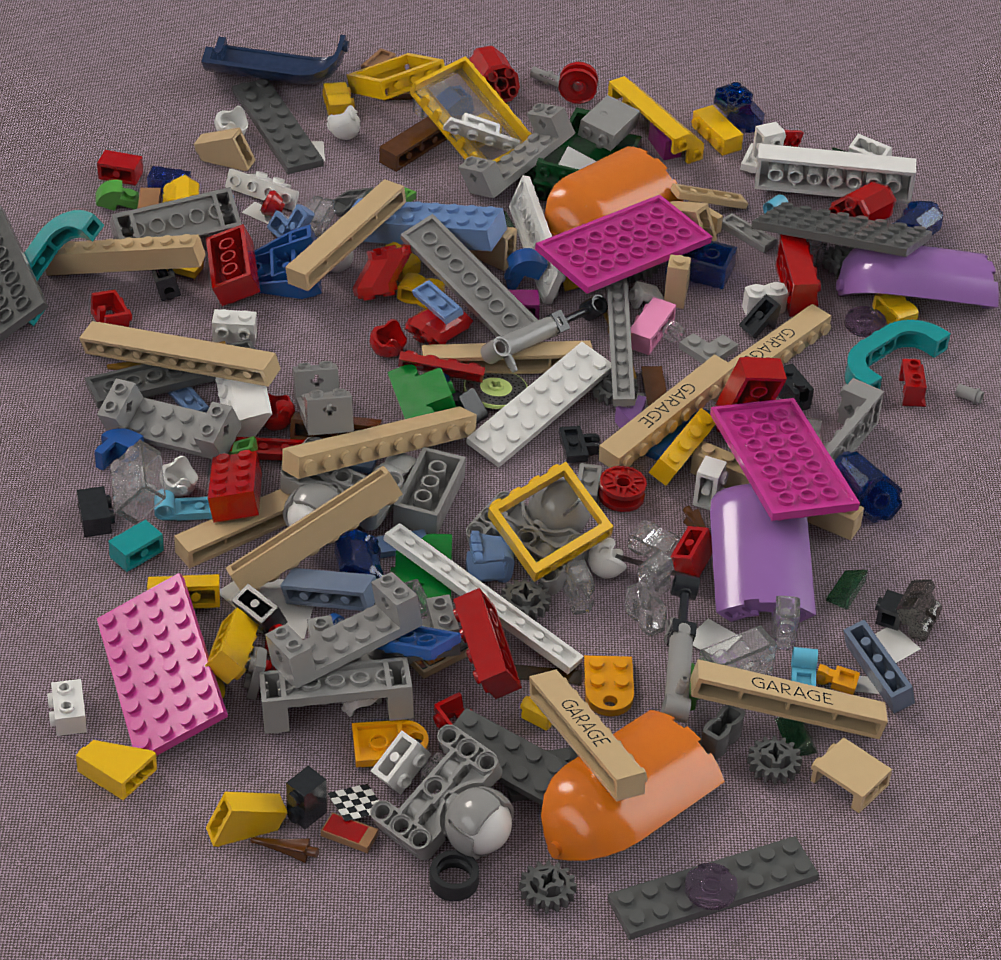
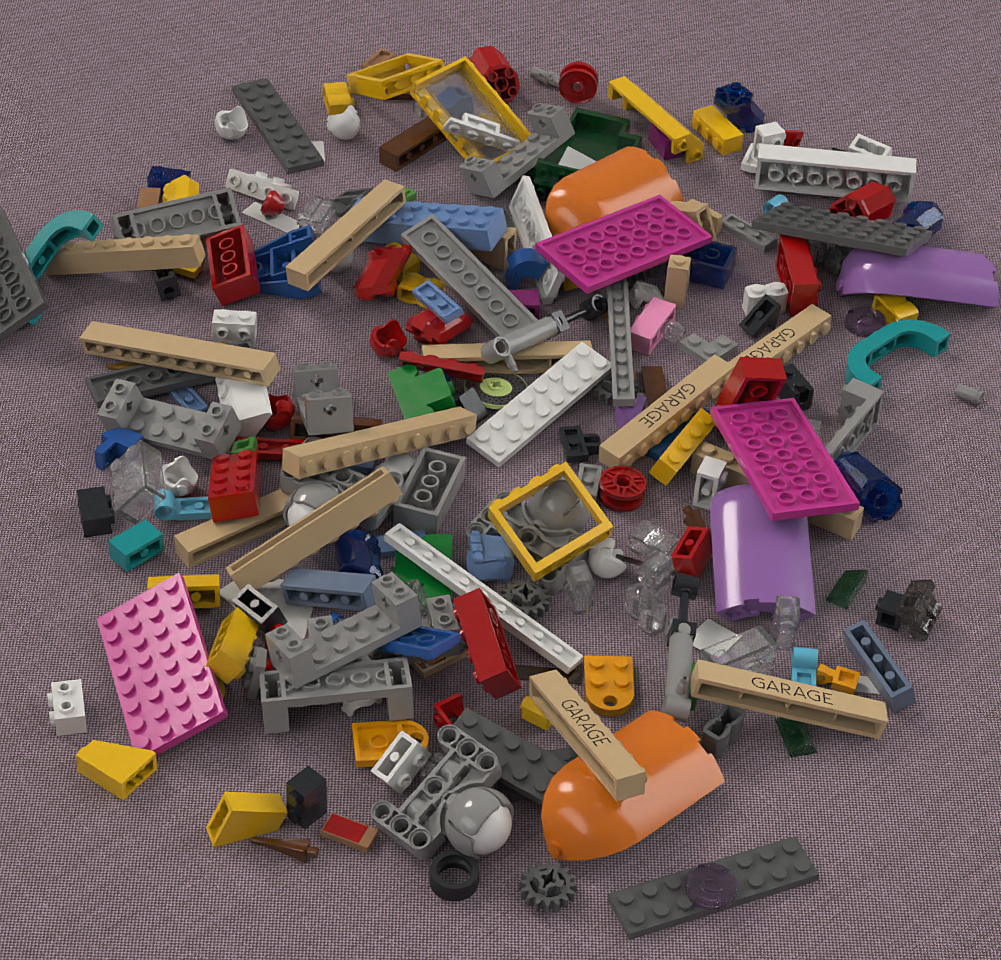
(112, 301): red window -> none
(113, 194): bright green brick -> none
(120, 166): red brick -> none
(225, 149): tan slope -> none
(272, 64): dark blue panel -> none
(299, 218): medium blue brick -> none
(354, 801): sticker -> none
(608, 123): light grey piece -> none
(709, 196): tan tile -> none
(774, 760): dark grey gear -> none
(853, 771): tan panel -> none
(897, 643): white sticker -> none
(915, 383): red window -> none

